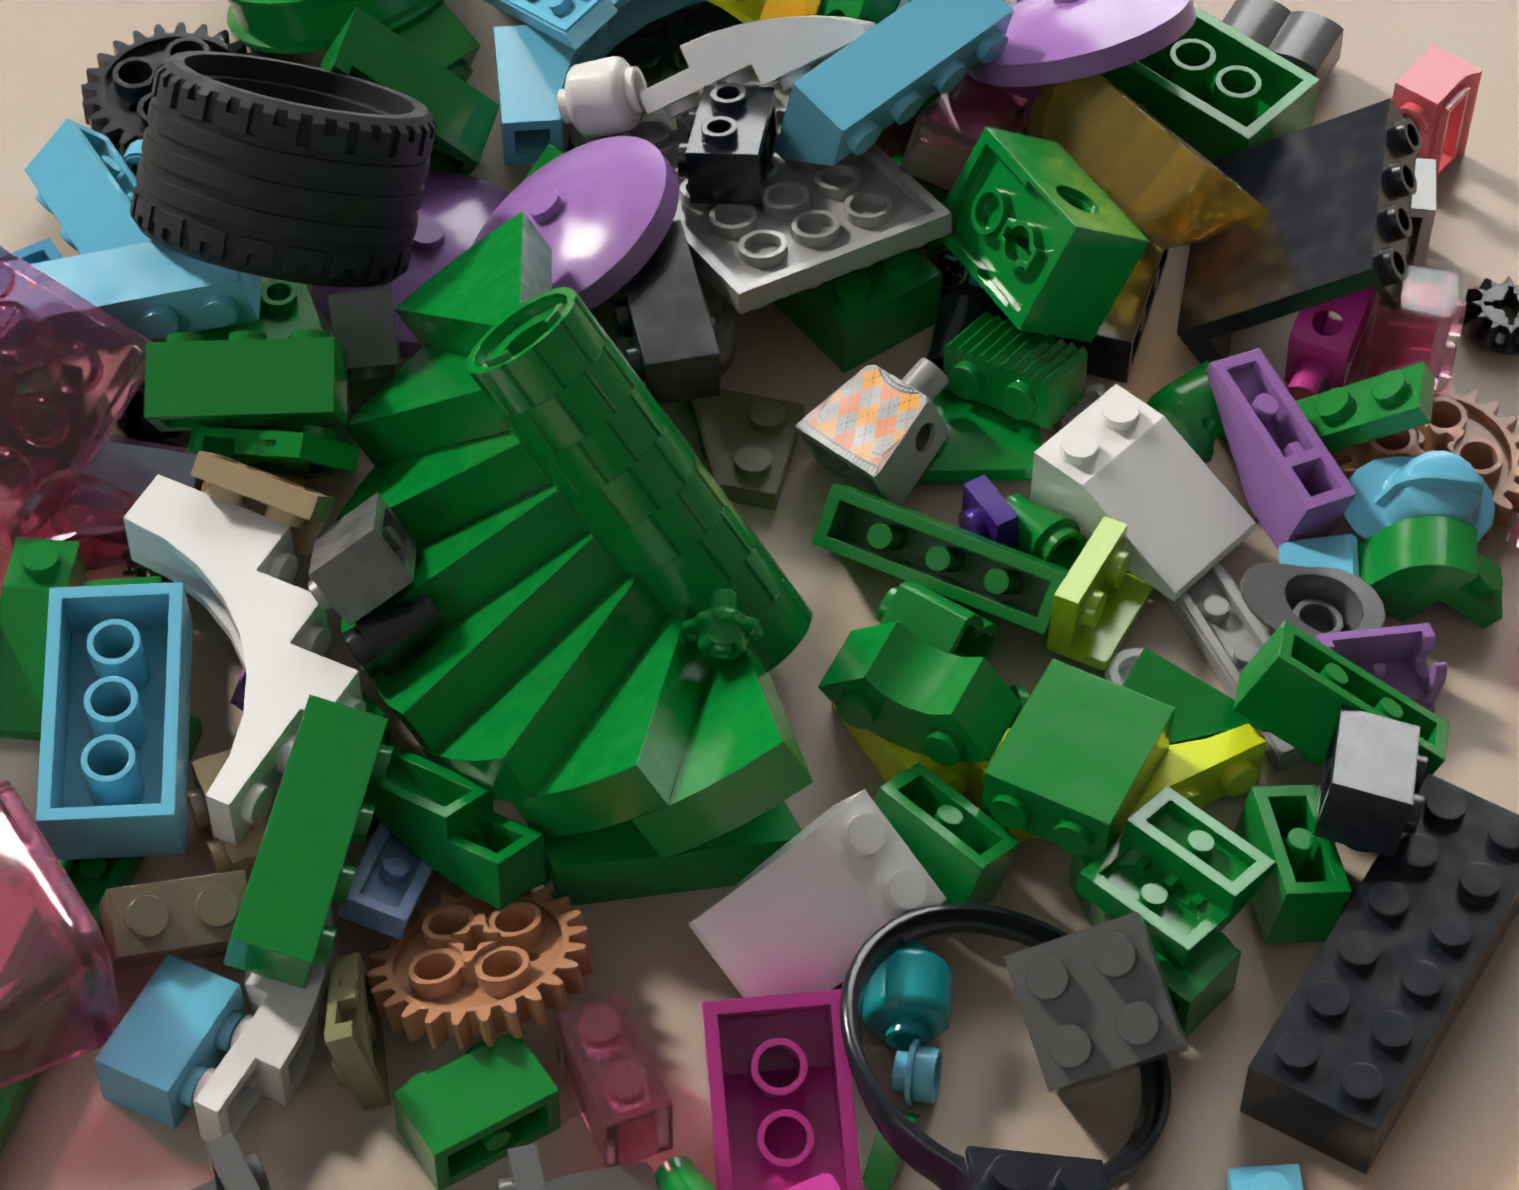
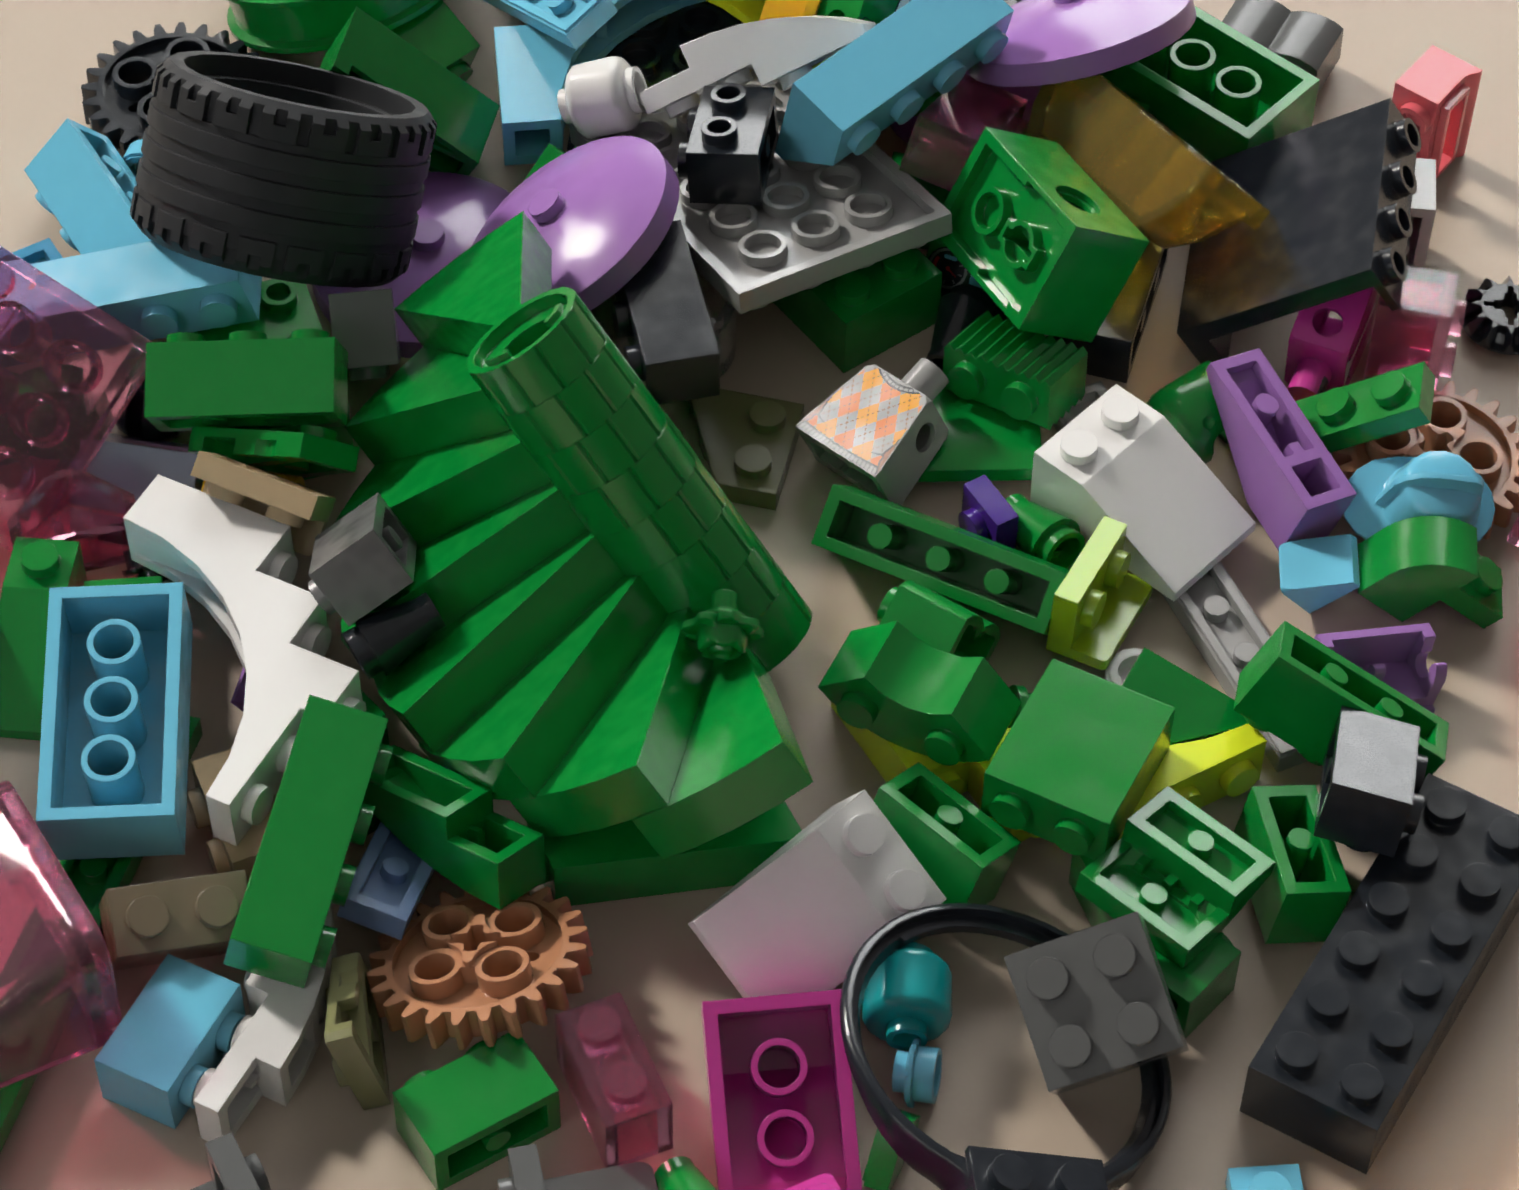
(1310, 599): dark grey piece -> none

